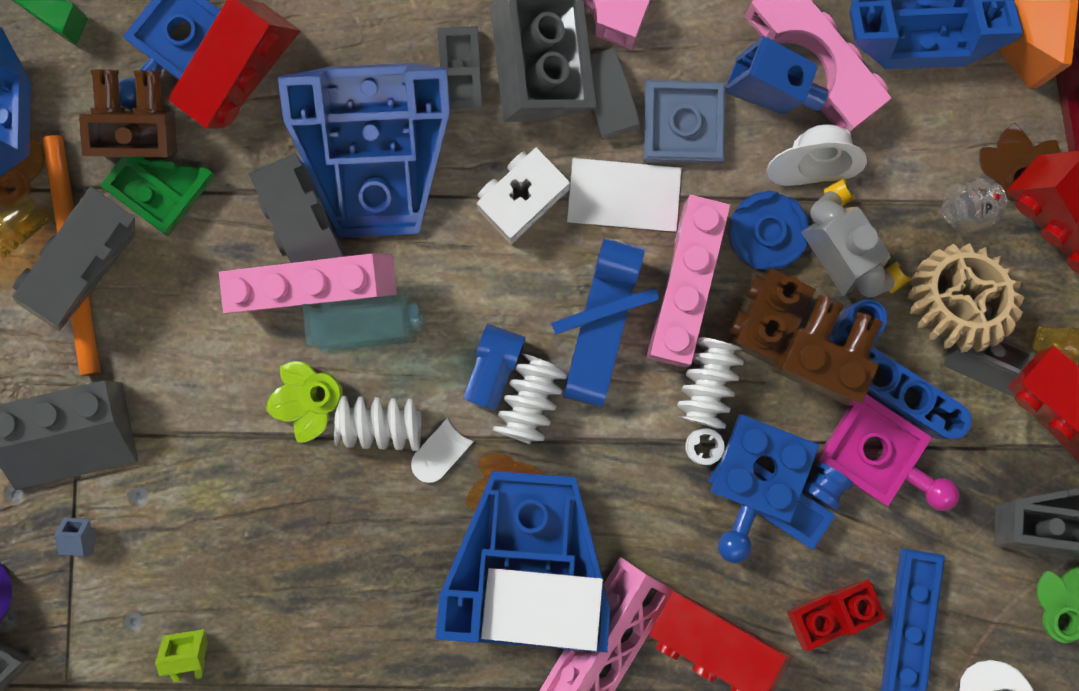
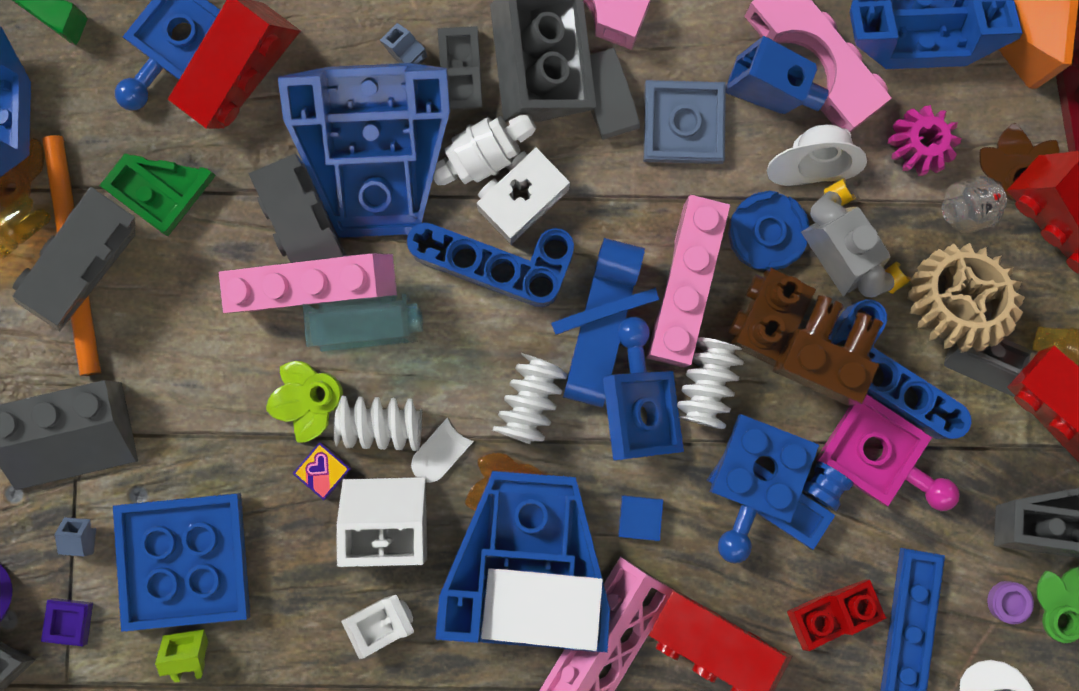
(67, 622): none -> dark purple tile
(122, 133): reddish brown brick -> none
(181, 562): none -> blue plate
(322, 471): none -> tile
(378, 625): none -> white bracket
(382, 522): none -> white slope
(403, 45): none -> sand blue piece
(483, 149): none -> white piece
(489, 257): none -> blue beam
(496, 358): blue piece -> none
(624, 194): white sticker -> none
(629, 392): none -> blue plate
(640, 518): none -> blue tile
(715, 453): white bush -> none
(939, 140): none -> dark pink gear
(1010, 602): none -> medium lavender tile

